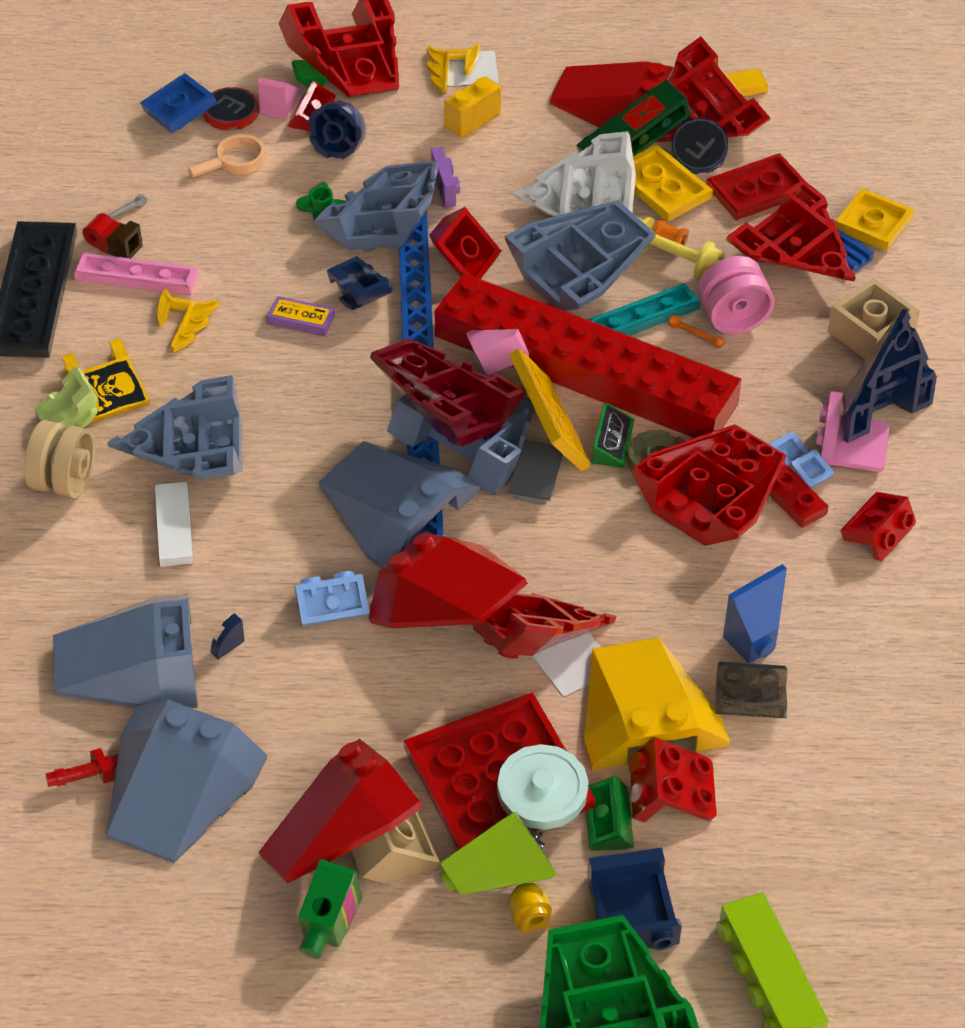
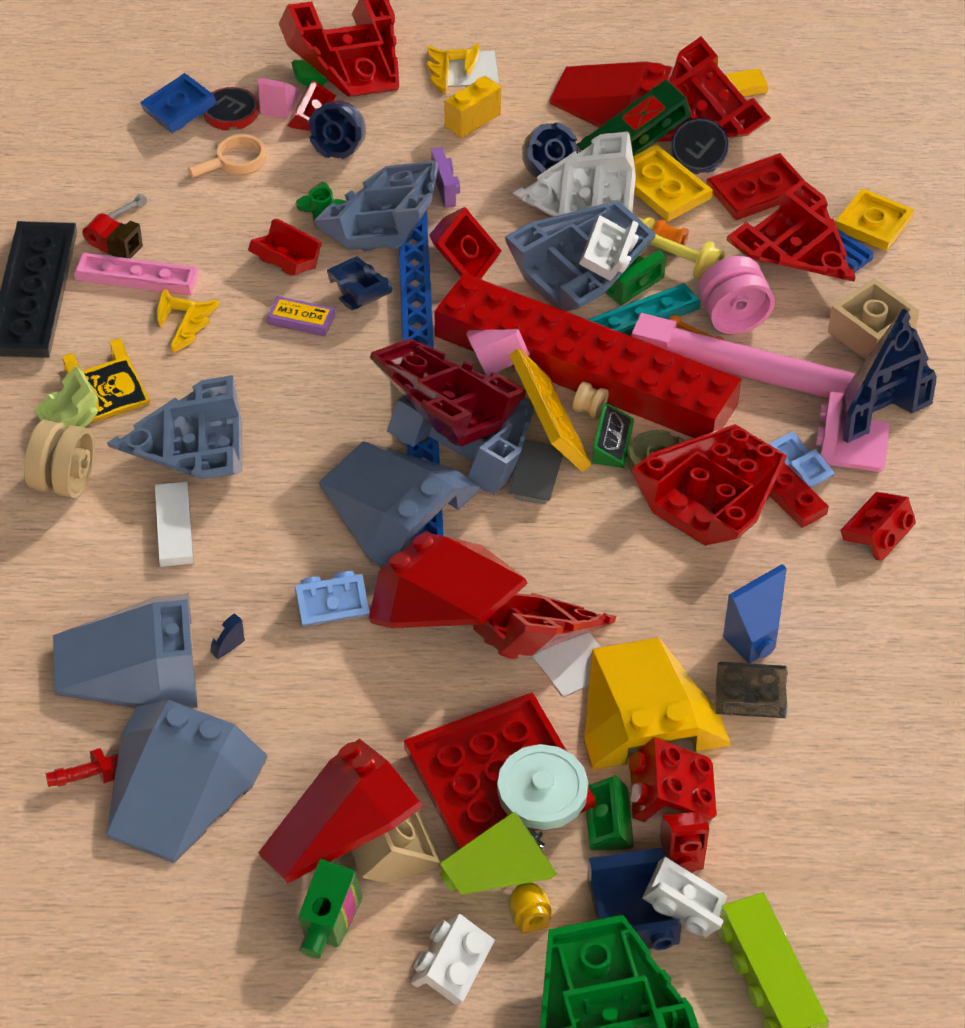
(287, 248): none -> red bracket
(453, 958): none -> white bracket
(547, 147): none -> dark blue cylinder
(590, 400): none -> tan wheel
(608, 247): none -> white bracket
(638, 277): none -> green panel
(685, 839): none -> red slope
(685, 897): none -> white bracket
(742, 359): none -> bright pink brick

